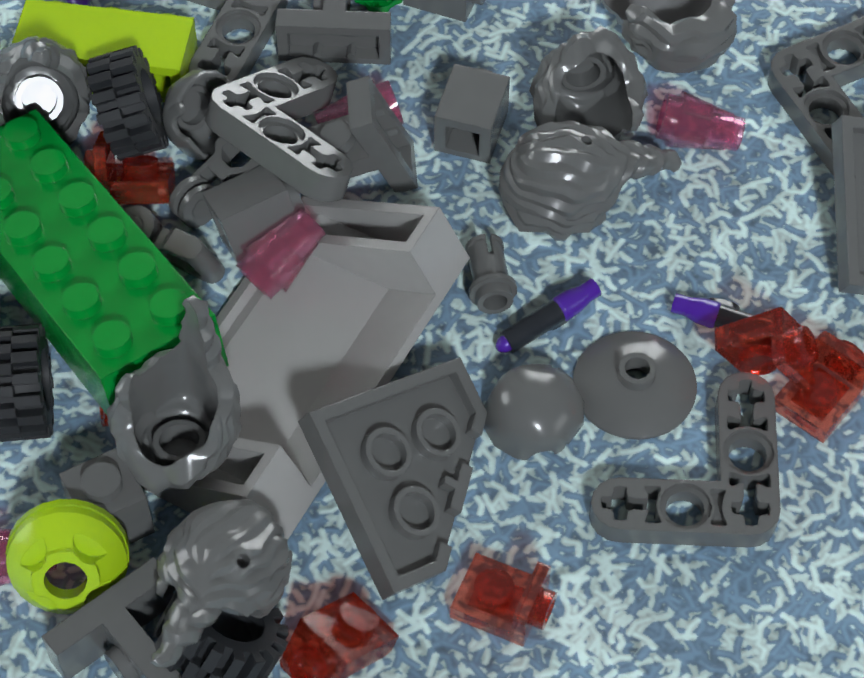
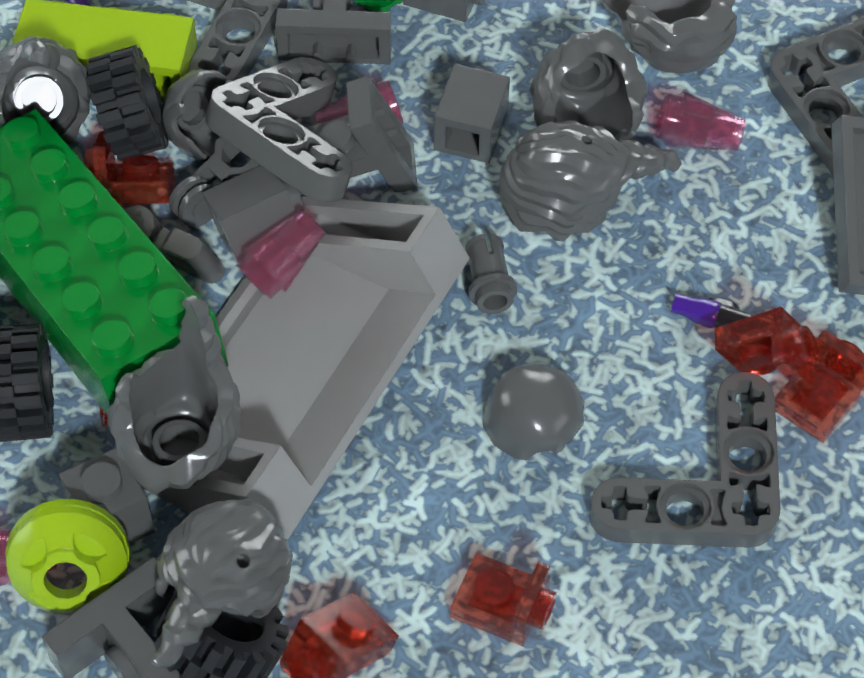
(394, 466): dark grey plate -> none
(548, 317): piece -> none
(631, 405): dark grey dish -> none

